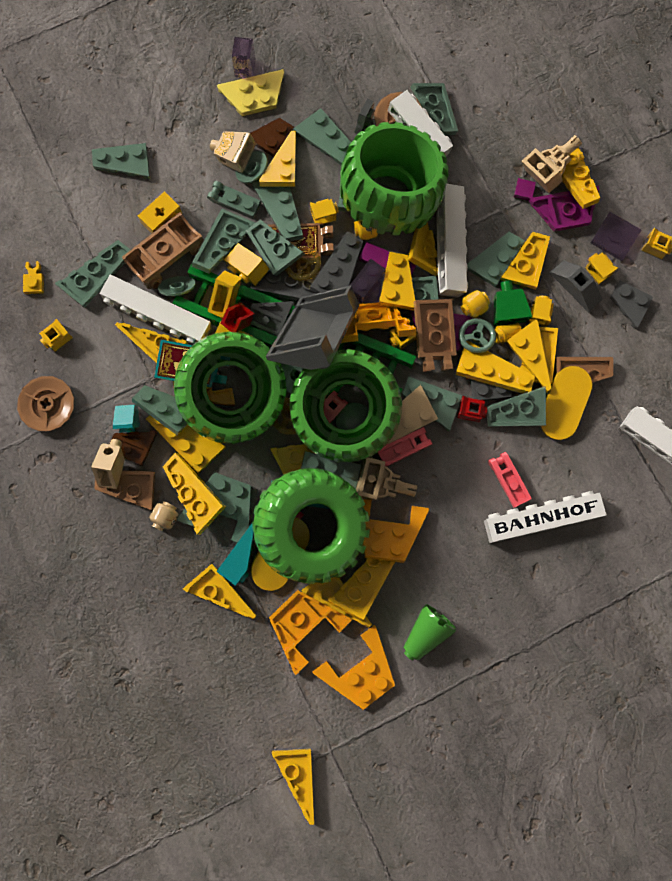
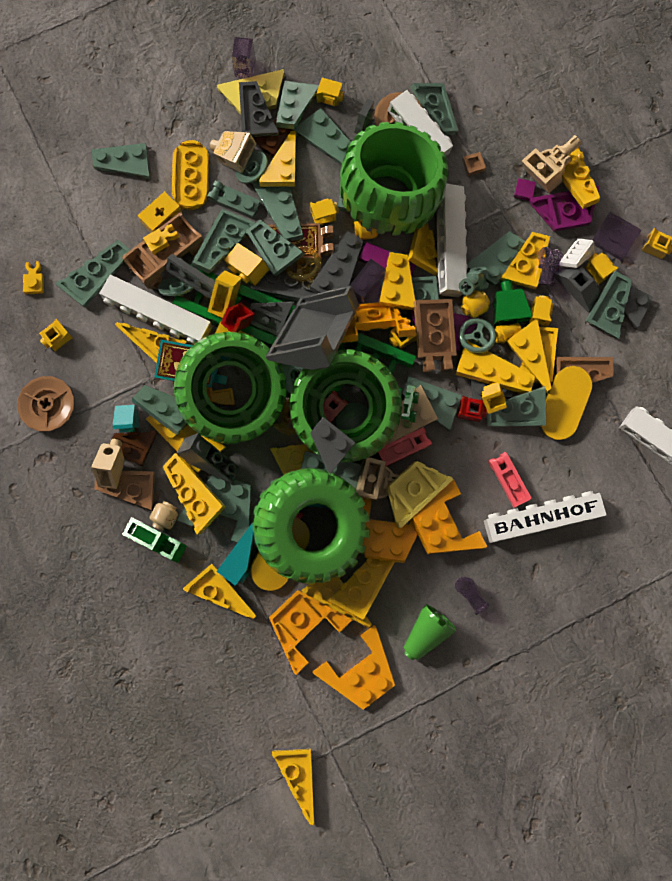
(154, 540): none -> green slope
(158, 240): none -> yellow plate
(190, 175): none -> yellow tile
(190, 275): none -> dark grey plate
(205, 456): none -> dark grey slope
(254, 111): none -> dark grey wing
(293, 103): none -> sand green wing
(330, 92): none -> yellow window
(331, 443): none -> dark grey wing
(409, 415): none -> green wing
(413, 490): none -> light yellow wing
(438, 528): none -> light orange wing
(471, 595): none -> clear purple connector
(474, 164): none -> medium nougat tile
(475, 281): none -> sand green connector
(493, 398): none -> yellow window
(549, 265): none -> connector
(578, 253): none -> white slope
(610, 306): none -> sand green wing

